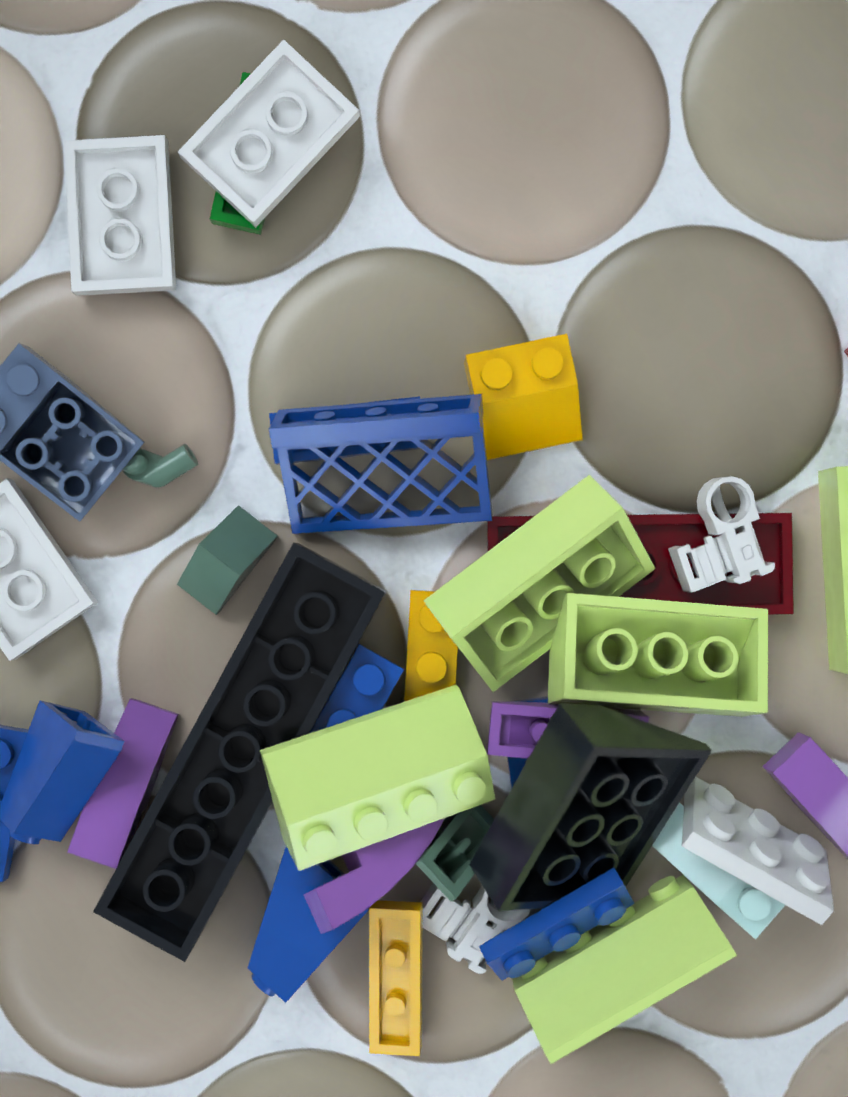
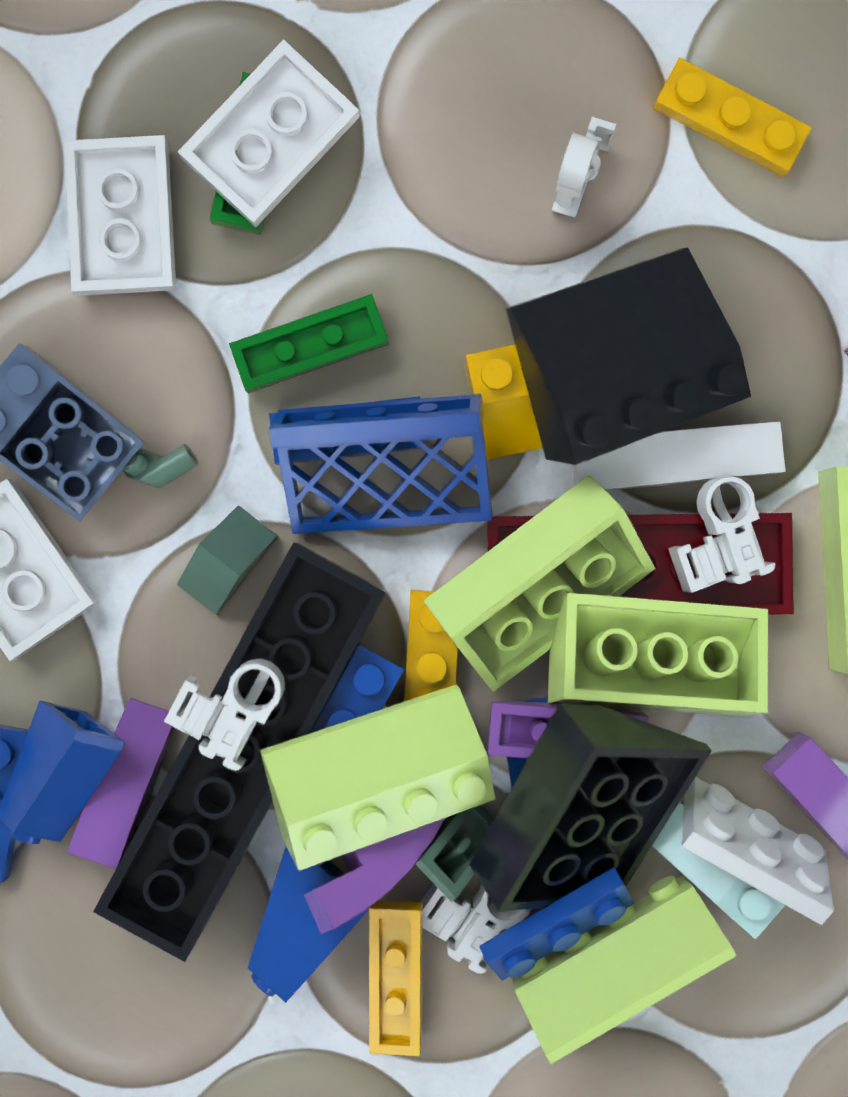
(220, 718): none -> white piece
(309, 343): none -> green plate
(576, 165): none -> white piece
(625, 357): none -> black slope
(689, 457): none -> white slope
(732, 117): none -> yellow plate

